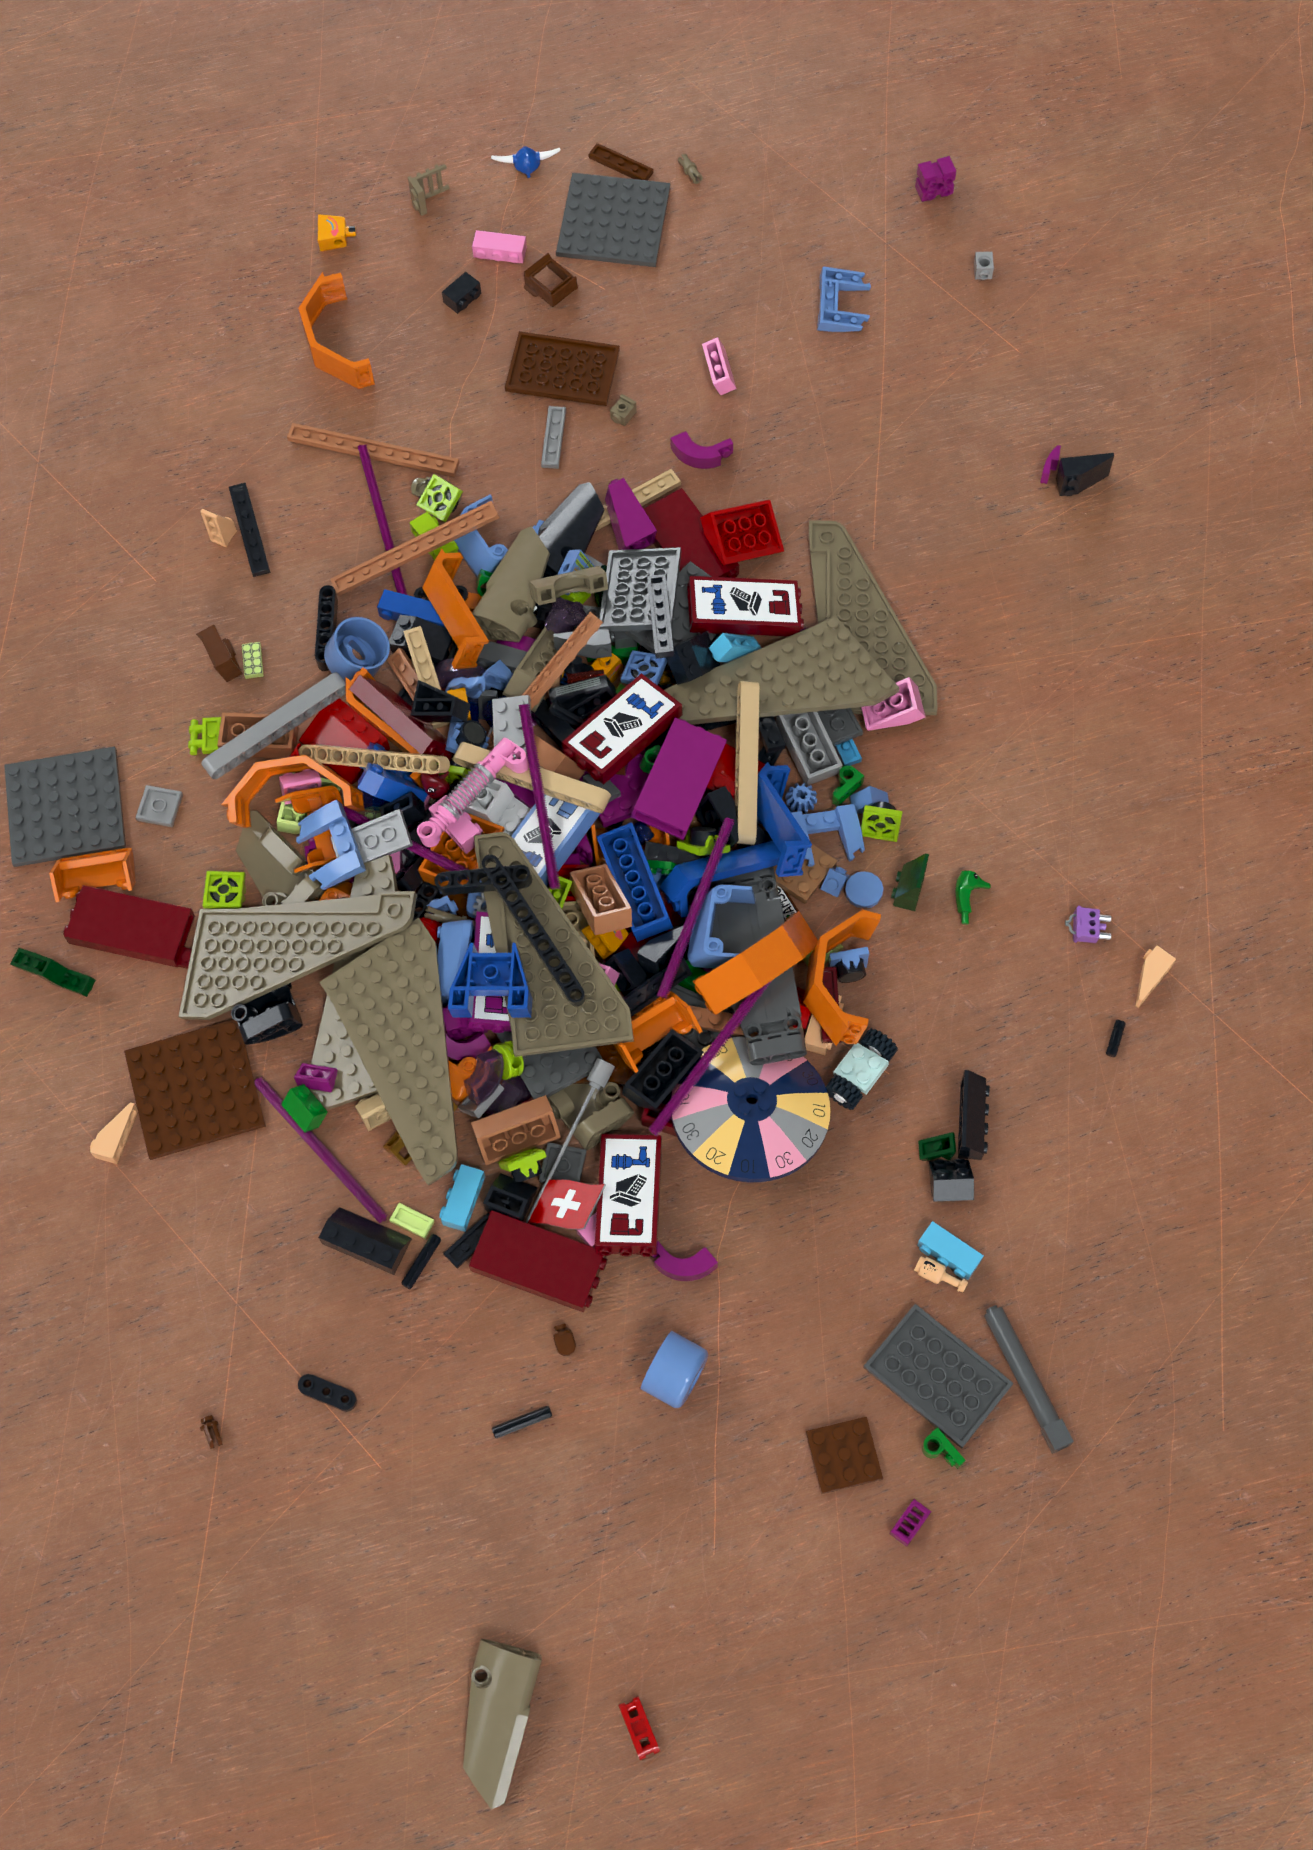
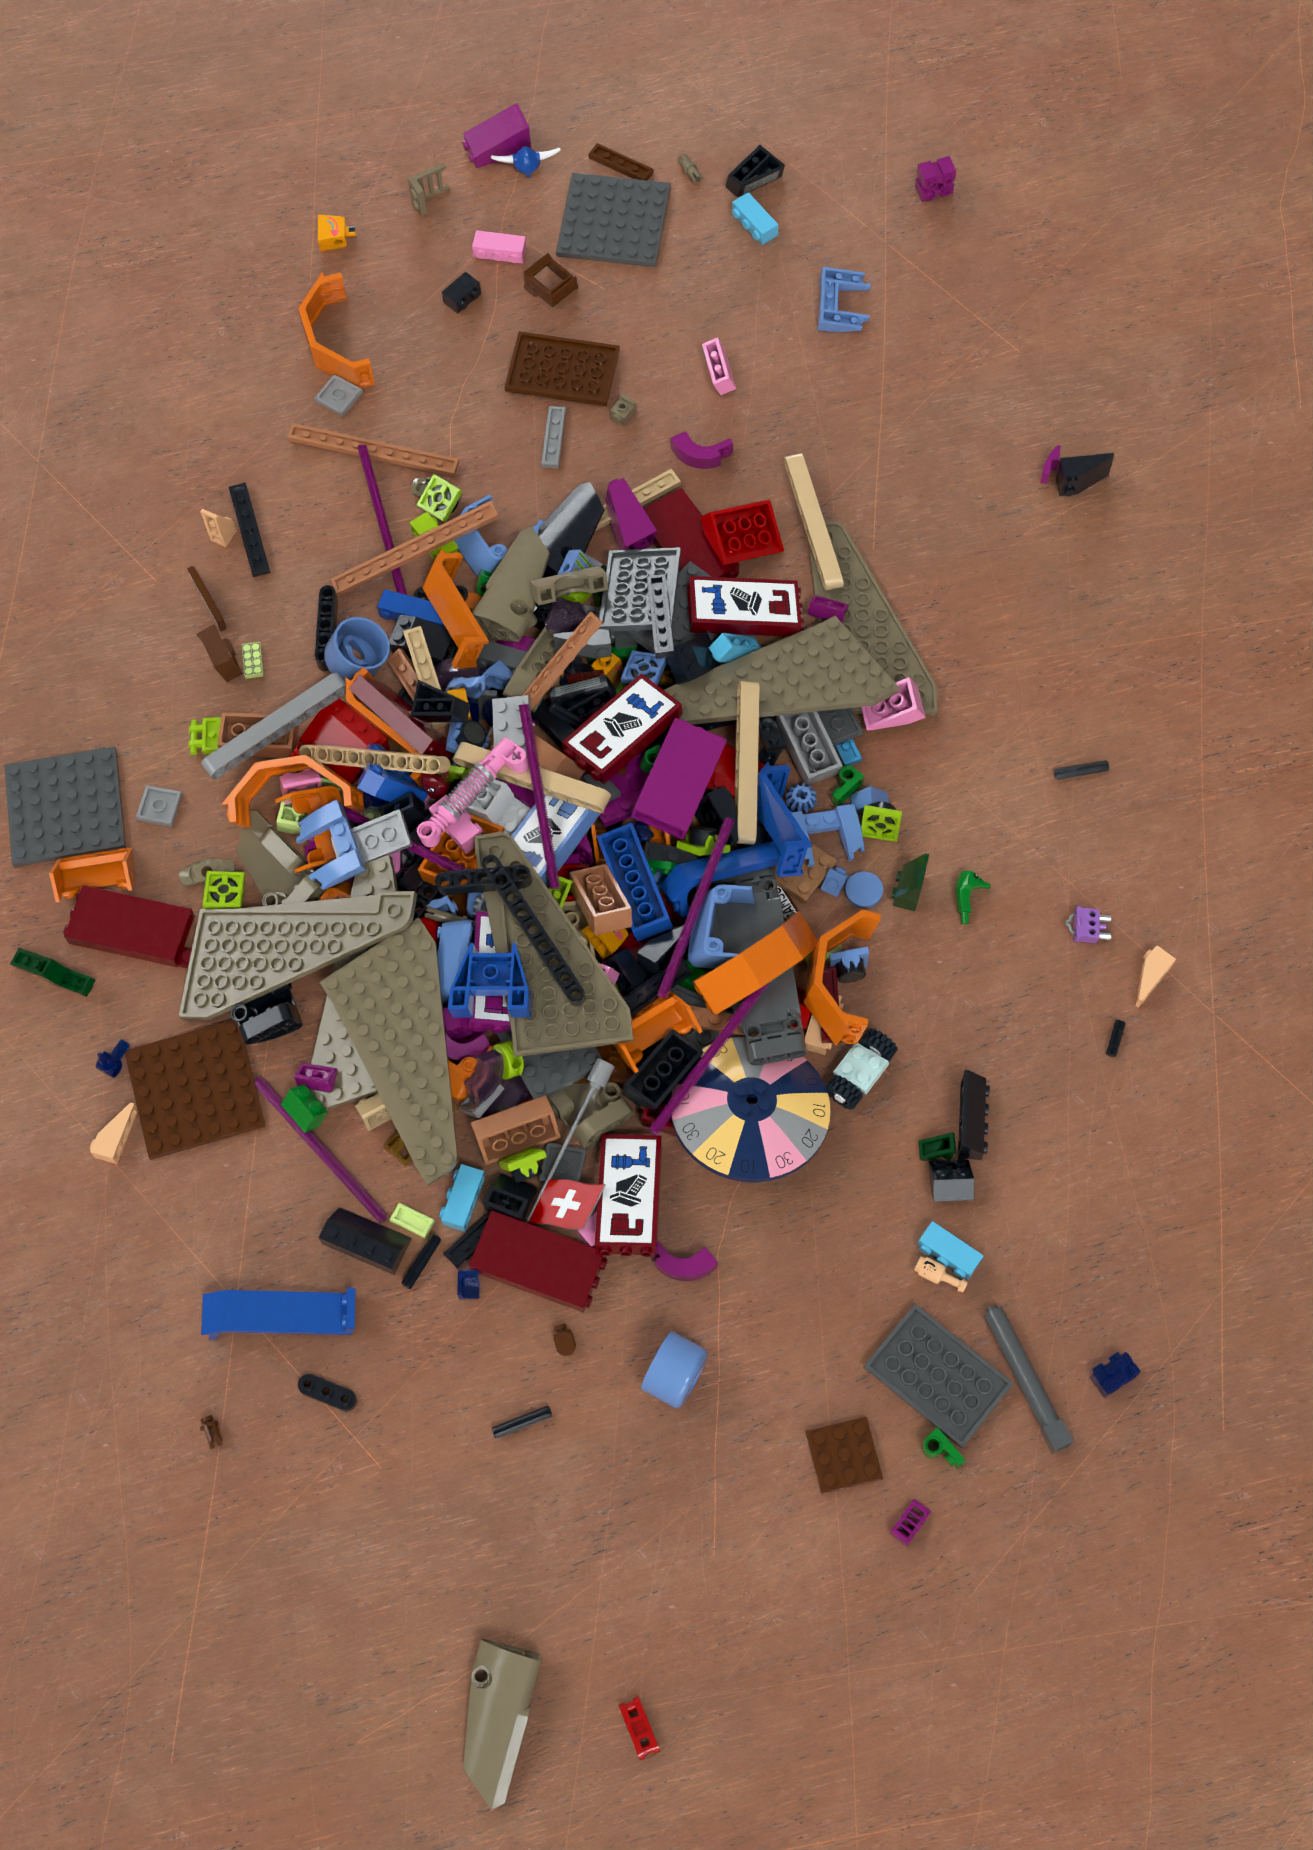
(111, 1062): none -> clear blue axle
(193, 873): none -> dark tan piece
(207, 598): none -> reddish brown tile
(278, 1312): none -> blue panel
(338, 395): none -> light grey tile
(468, 1284): none -> clear blue panel
(497, 136): none -> magenta slope
(754, 171): none -> black wedge
(754, 218): none -> medium azure brick
(813, 522): none -> tan beam
(827, 608): none -> magenta slope
(983, 265): light grey brick -> none
(1081, 769): none -> black axle
(1114, 1374): none -> clear blue brick

